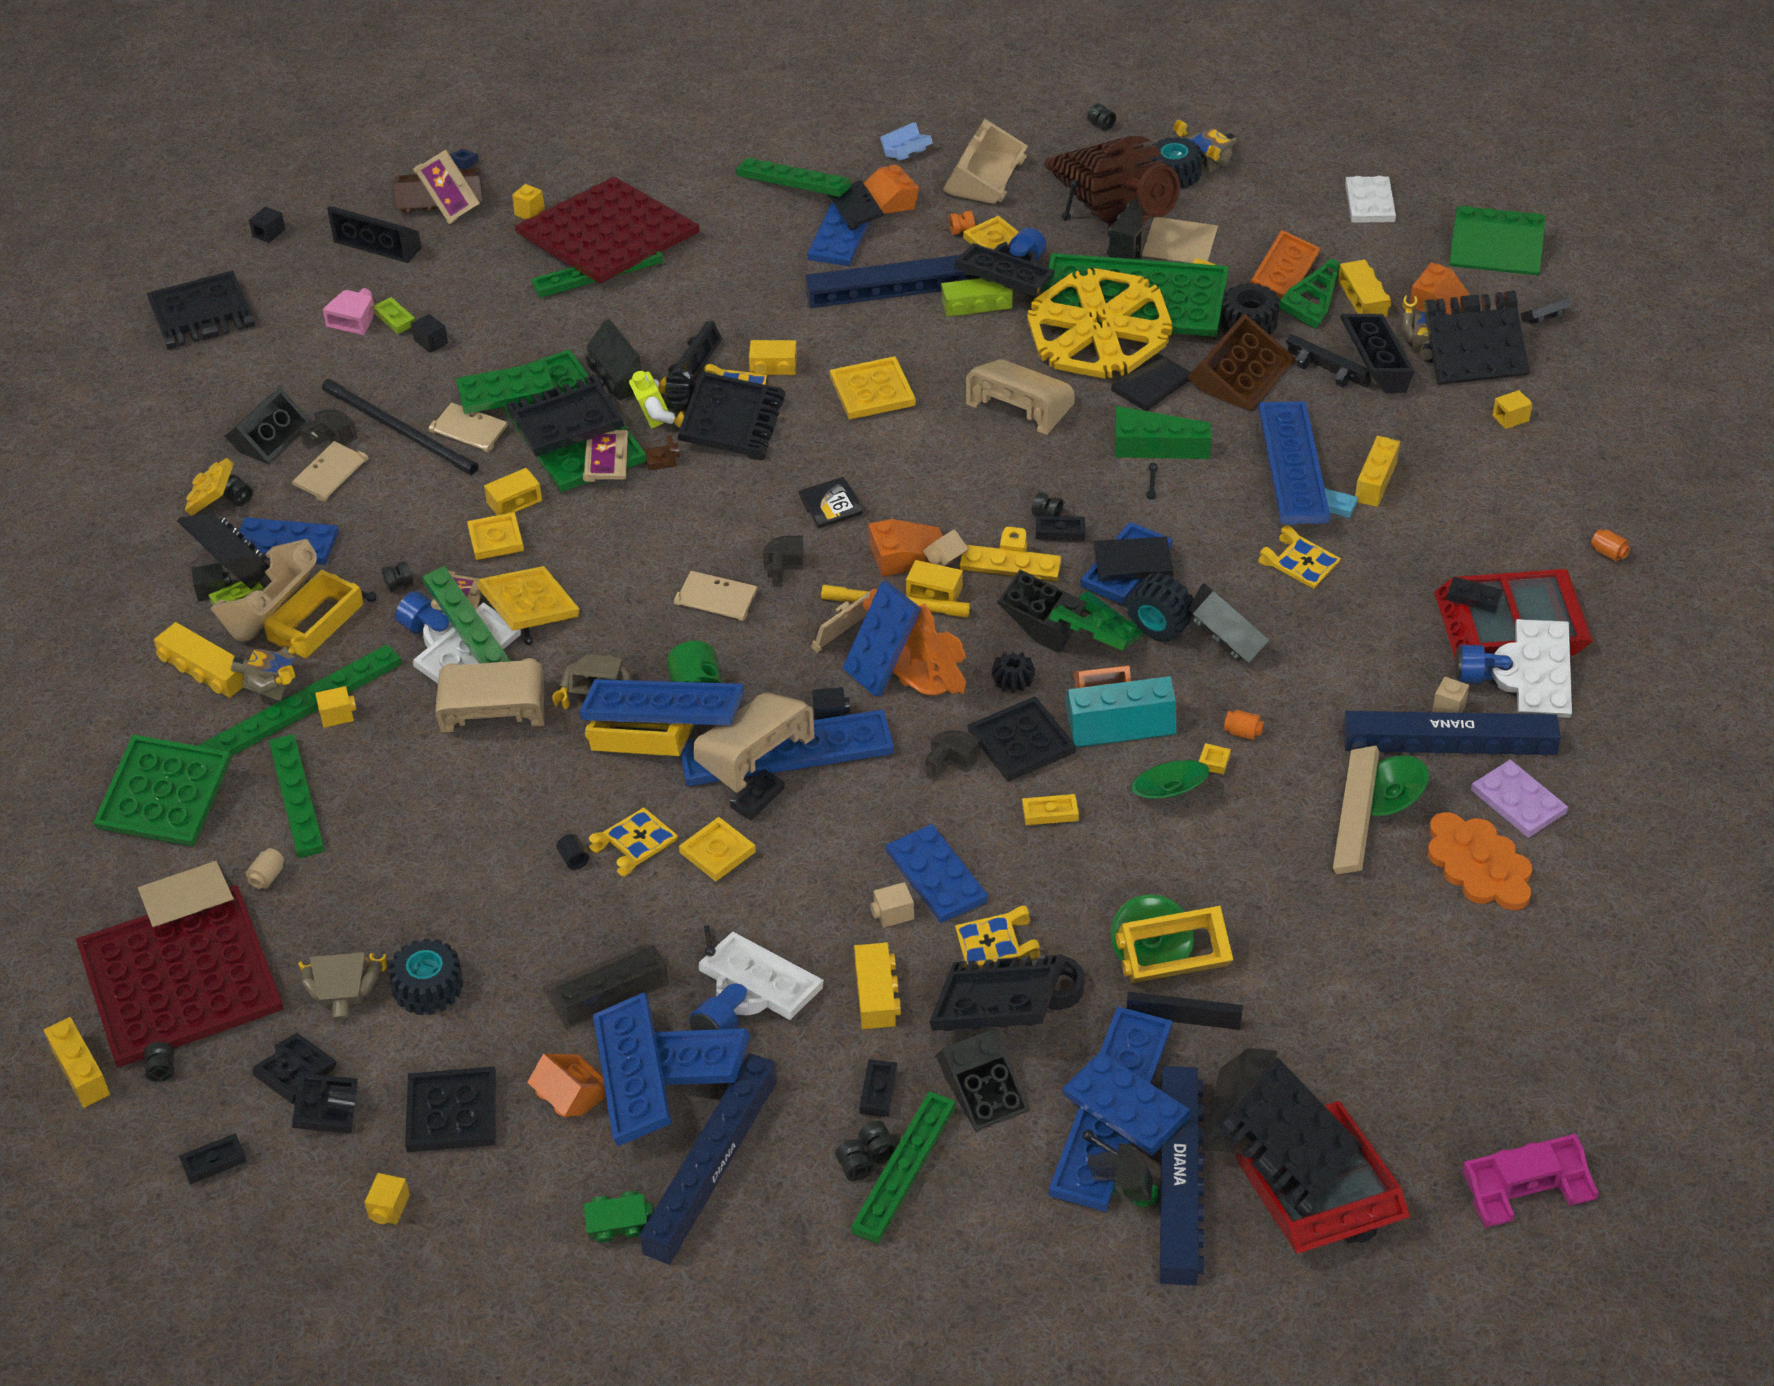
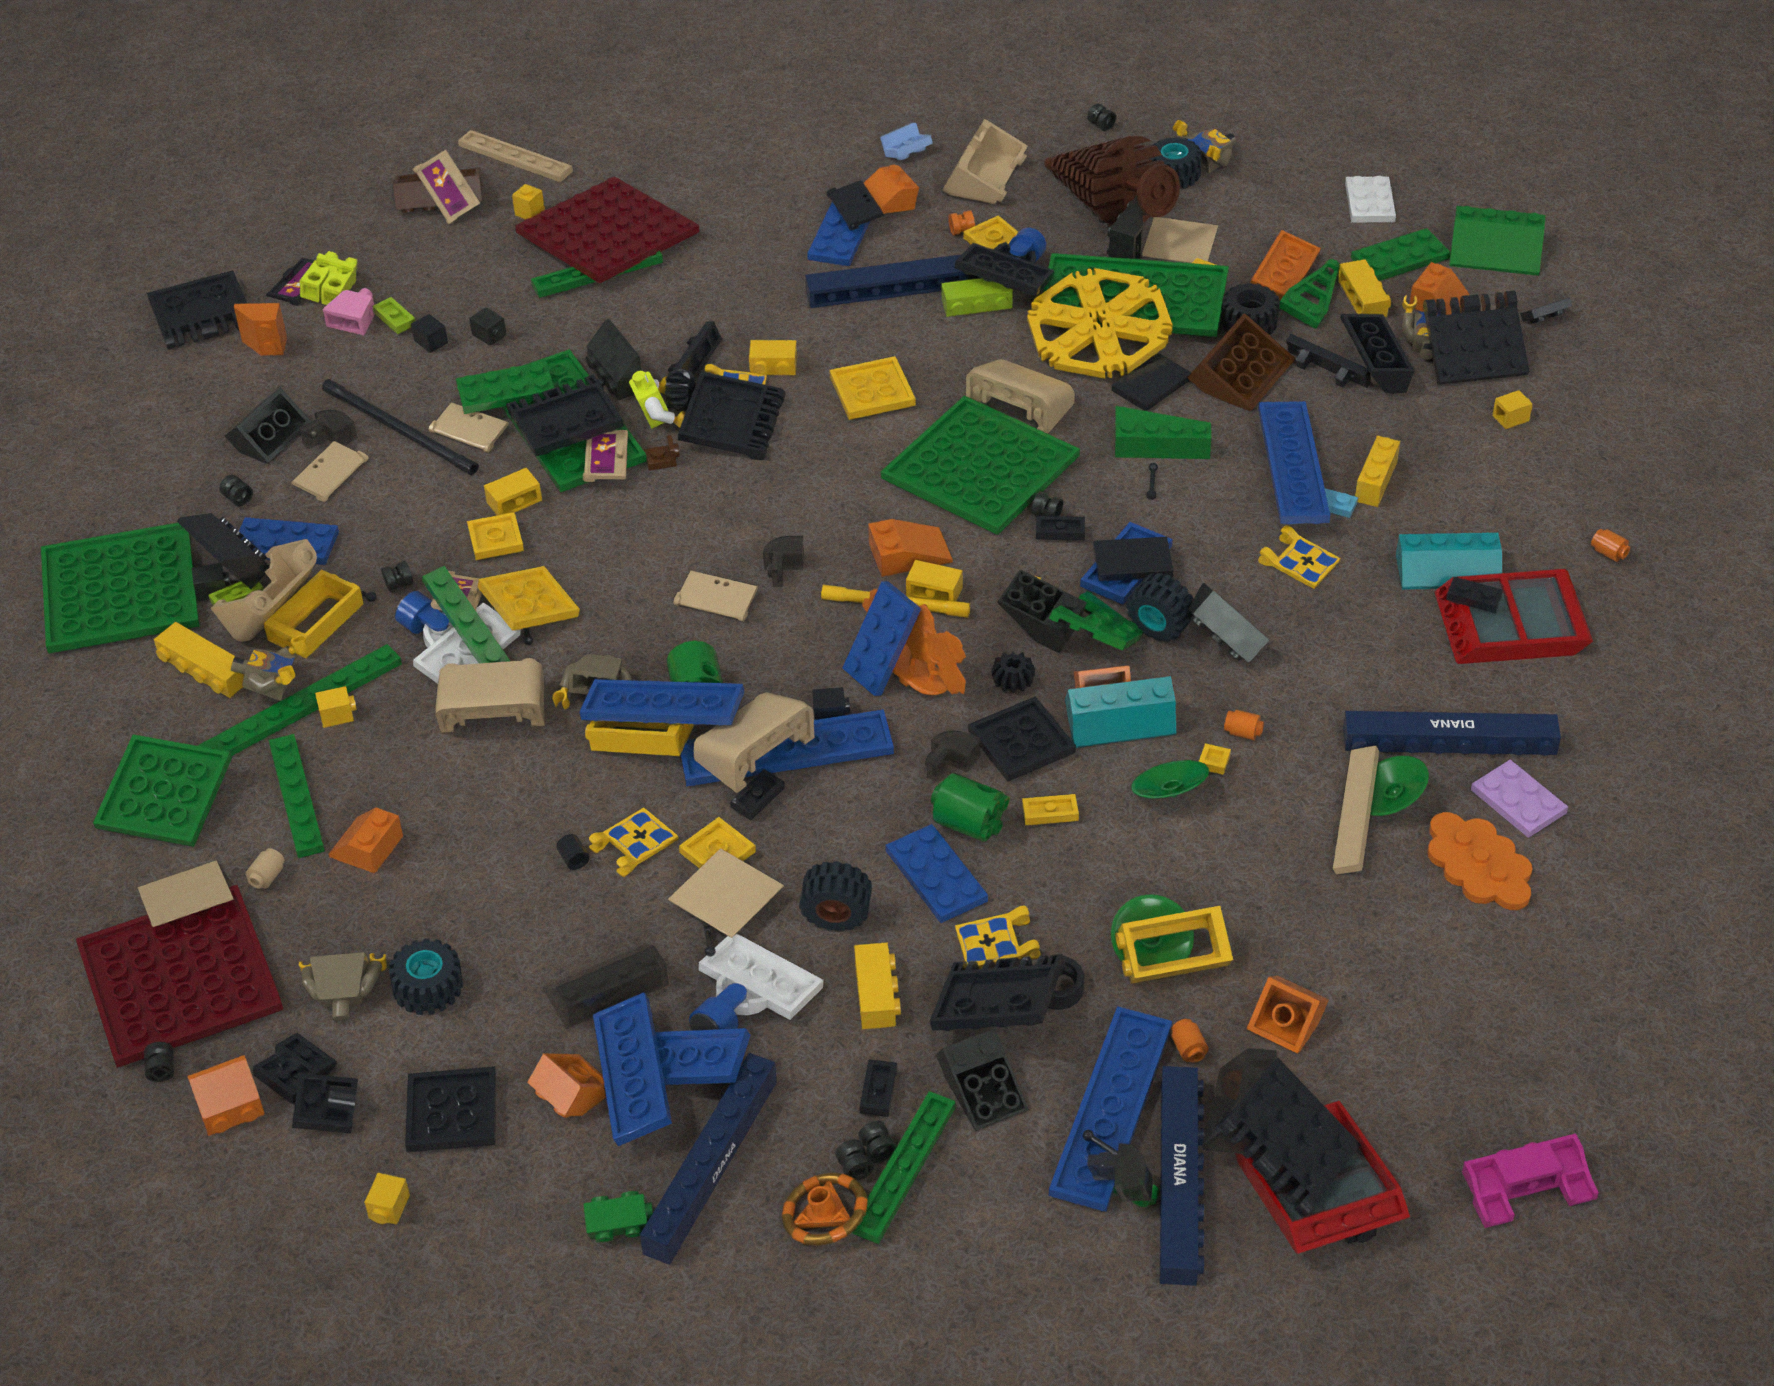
(76, 1062): yellow brick -> none
(117, 587): none -> green plate
(208, 486): yellow plate -> none
(212, 1158): black plate -> none
(226, 1095): none -> orange slope
(262, 327): none -> orange slope
(267, 224): black brick -> none
(289, 286): none -> black door
(328, 278): none -> neon yellow hips
(369, 840): none -> orange slope
(373, 235): black slope -> none
(464, 158): dark blue plate -> none
(488, 326): none -> pearl dark grey brick
(515, 156): none -> tan tile
(726, 893): none -> tan piece
(793, 177): green plate -> none
(824, 1209): none -> orange piece
(831, 502): black slope -> none
(835, 896): none -> black wheel
(847, 617): tan door -> none
(892, 905): tan brick -> none
(945, 549): tan brick -> none
(969, 807): none -> green cylinder
(980, 464): none -> green plate
(1011, 558): yellow plate -> none
(1066, 215): black hinge -> none
(1126, 1103): blue plate -> none
(1187, 1010): black tile -> none
(1189, 1041): none -> orange brick
(1287, 1013): none -> orange slope
(1402, 254): none -> green plate
(1433, 559): none -> teal slope
(1450, 696): tan brick -> none
(1531, 667): white plate -> none

